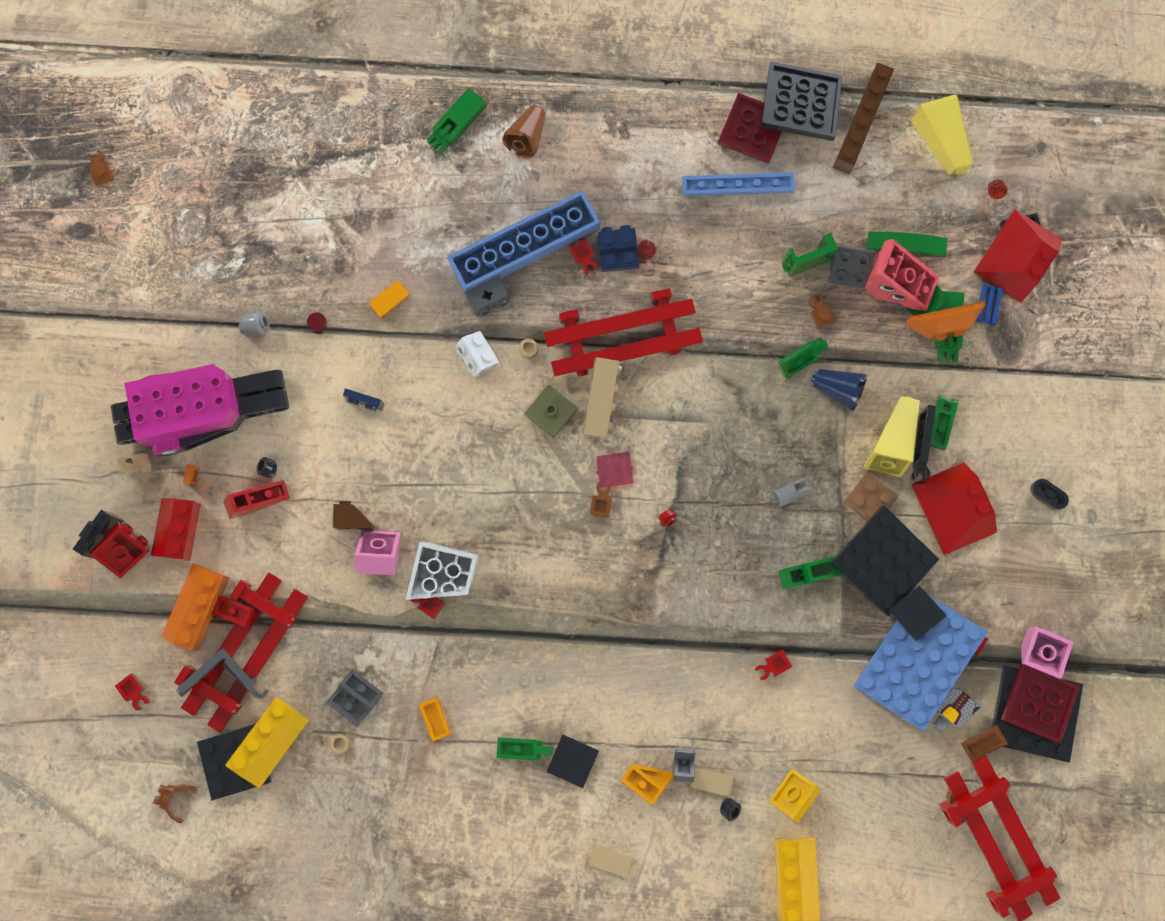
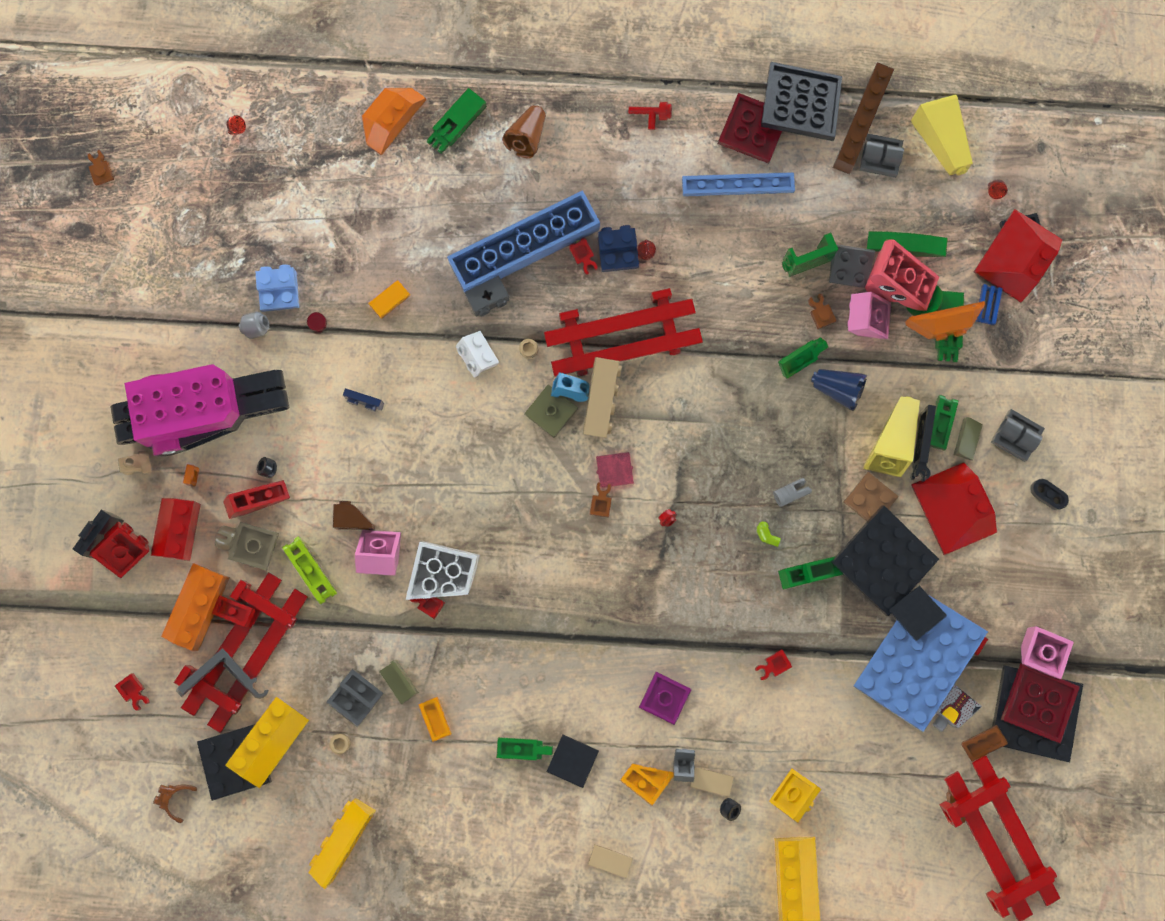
(235, 125): none -> clear red tile
(248, 544): none -> dark tan plate
(277, 288): none -> light blue plate
(309, 570): none -> lime plate
(341, 842): none -> yellow slope
(389, 116): none -> orange wedge
(398, 681): none -> olive panel
(570, 387): none -> dark azure leg
(664, 112): none -> red piece
(665, 698): none -> magenta tile
(765, 535): none -> lime arm
(869, 315): none -> bright pink slope
(882, 155): none -> dark grey plate
(968, 438): none -> olive slope
(1018, 435): none -> dark grey plate

